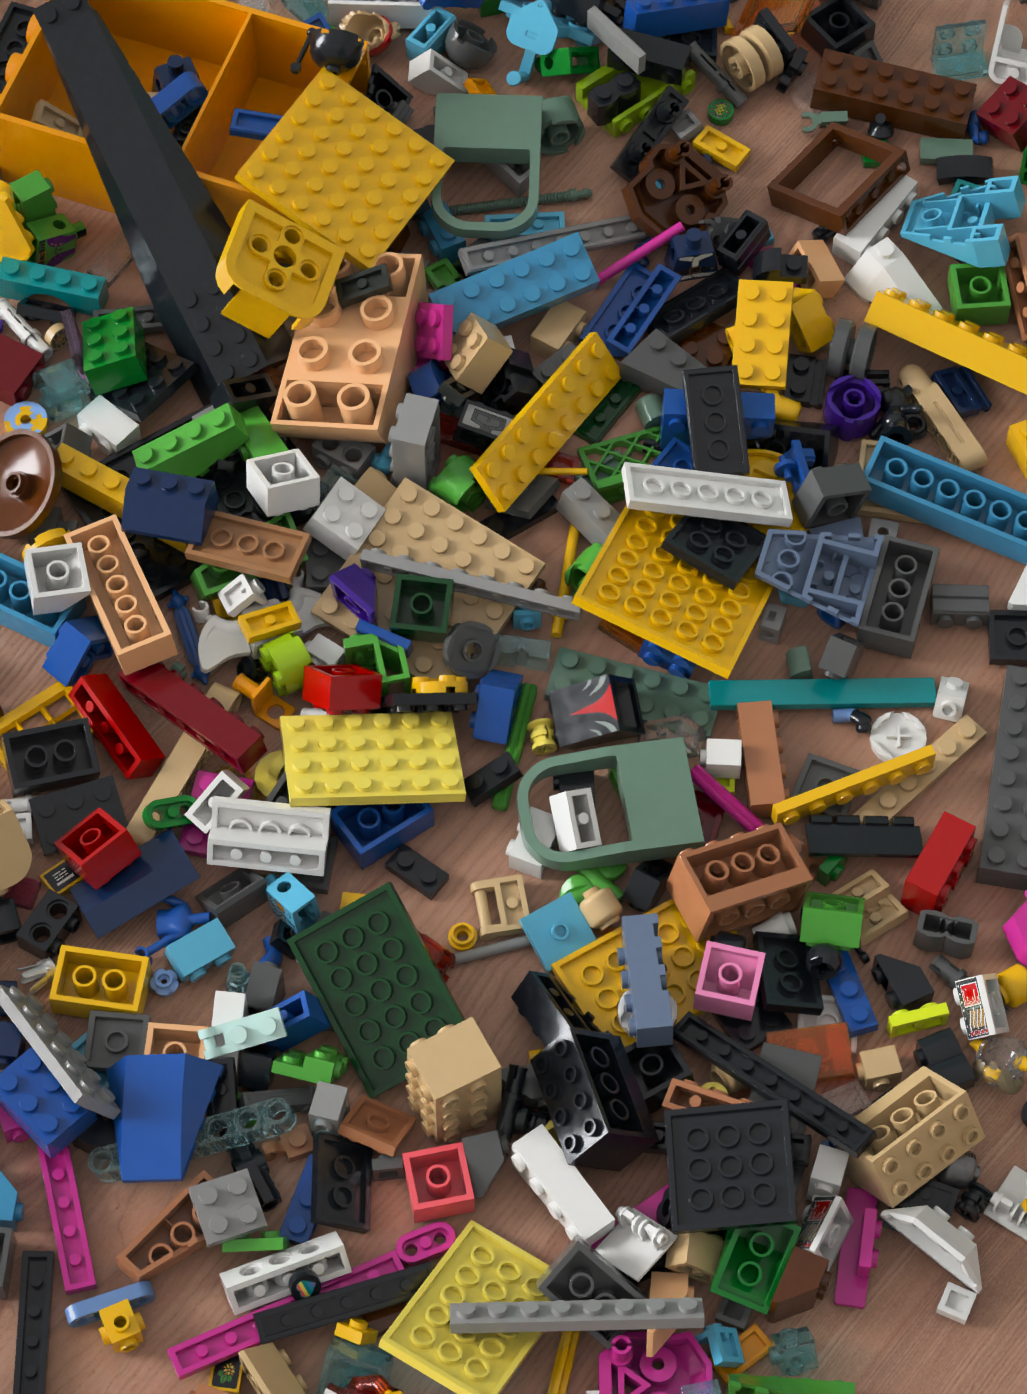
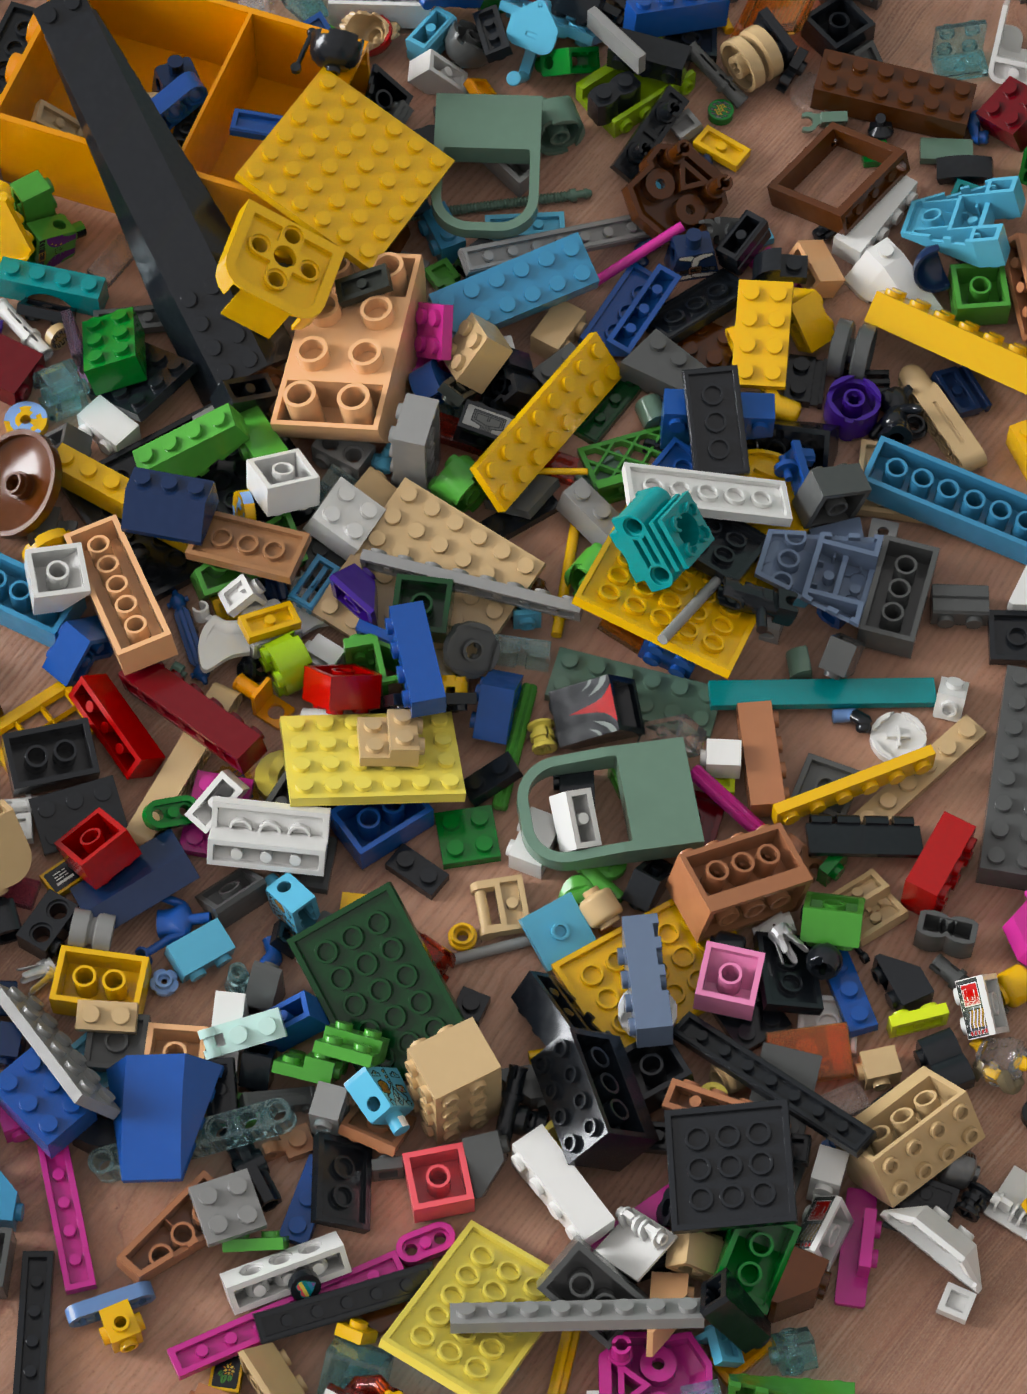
(91, 930): none -> light grey wheel
(107, 1016): none -> tan plate
(243, 504): none -> yellow piece
(302, 602): none -> dark azure tile
(352, 1045): none -> bright green plate
(382, 1097): none -> medium azure torso
(390, 739): none -> tan plate
(417, 659): none -> blue brick
(467, 837): none -> green plate
(473, 1004): none -> black plate
(492, 34): none -> black plate
(660, 536): none -> teal piece
(689, 610): none -> light grey bar
(734, 1312): none -> black slope
(758, 601): none -> black piece
(780, 936): none -> flat silver piece
(929, 271): none -> dark blue helmet

